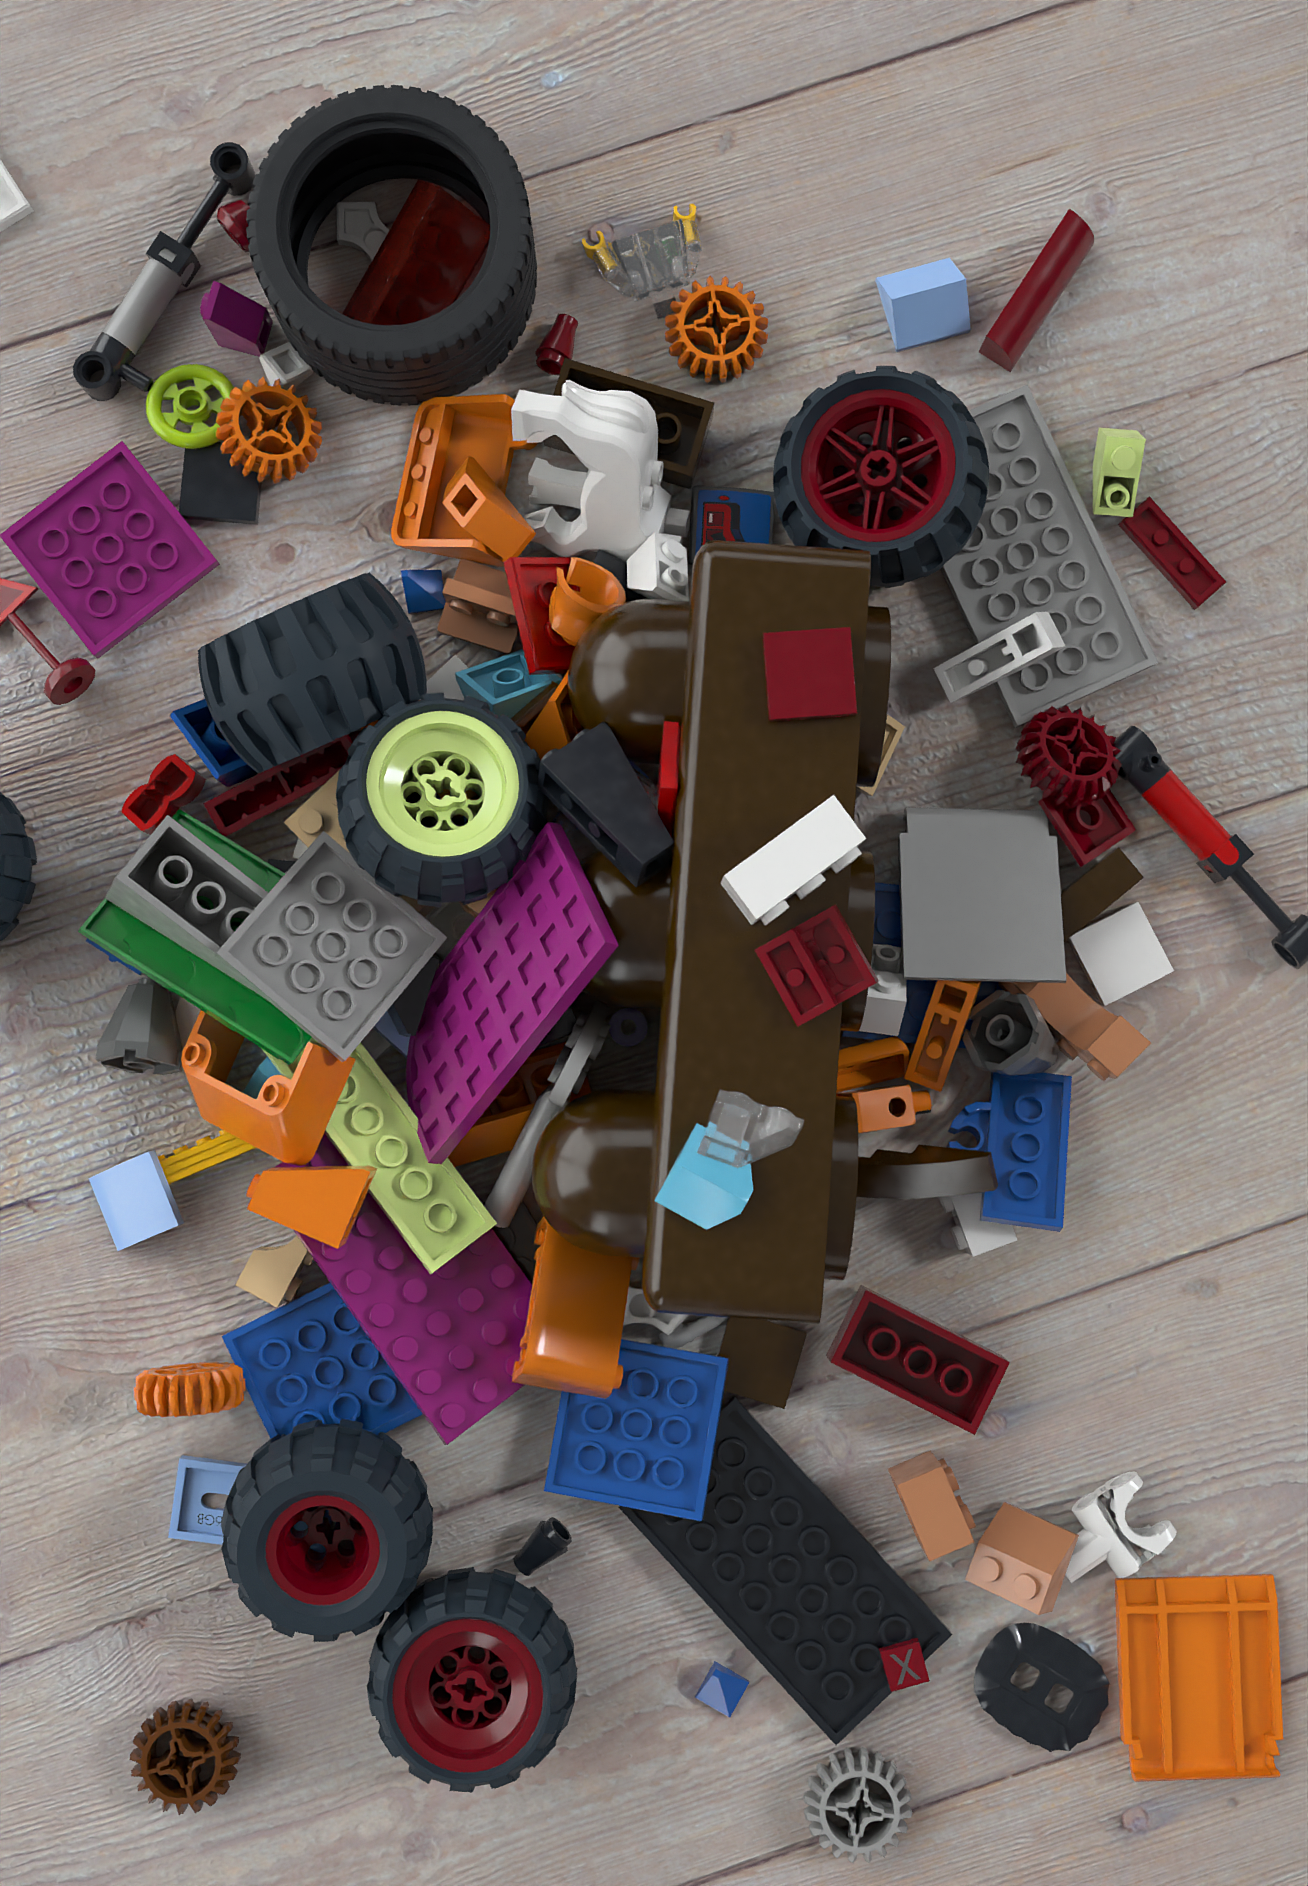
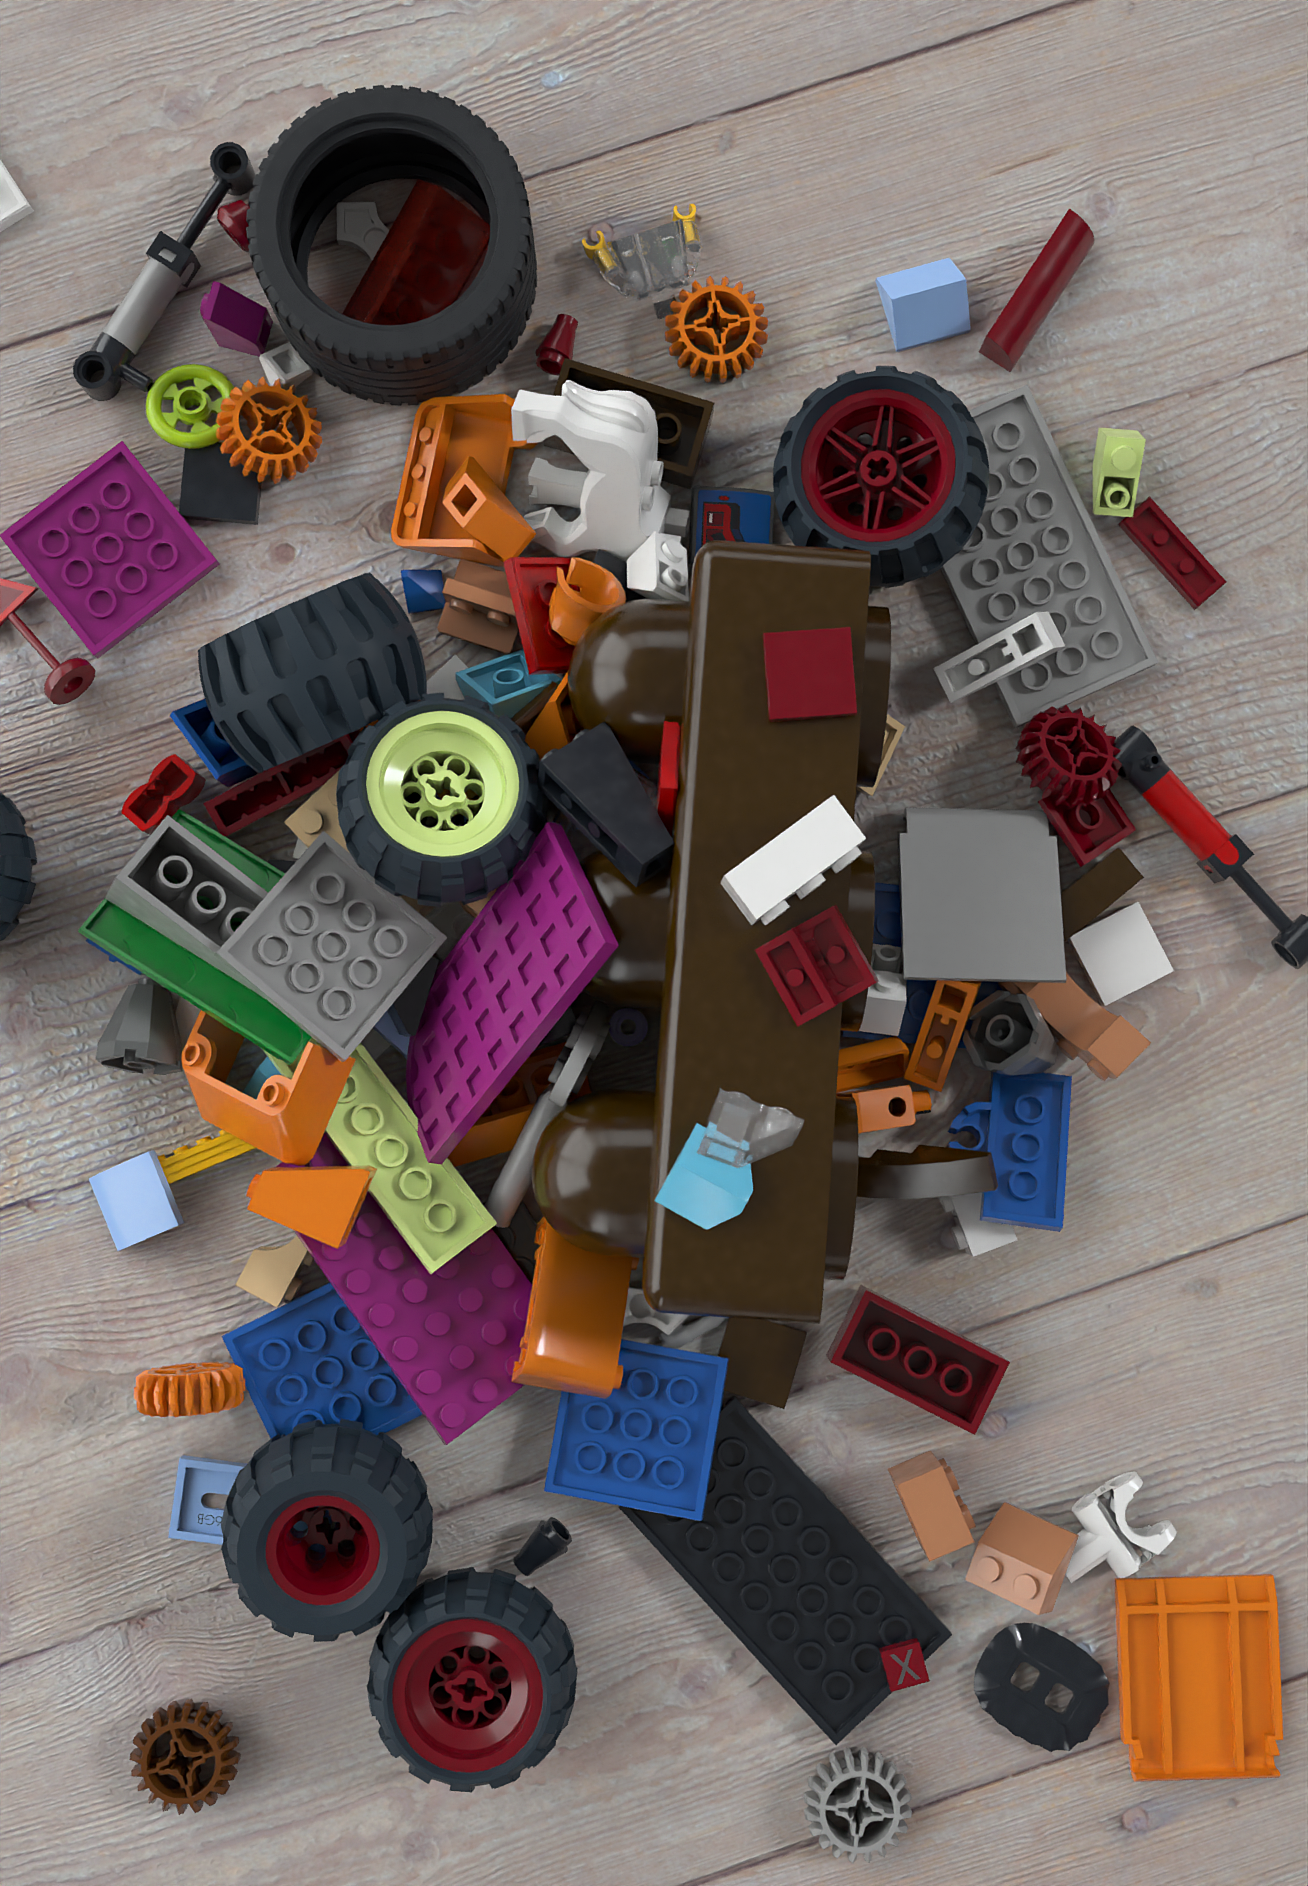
(722, 1689): blue slope -> none

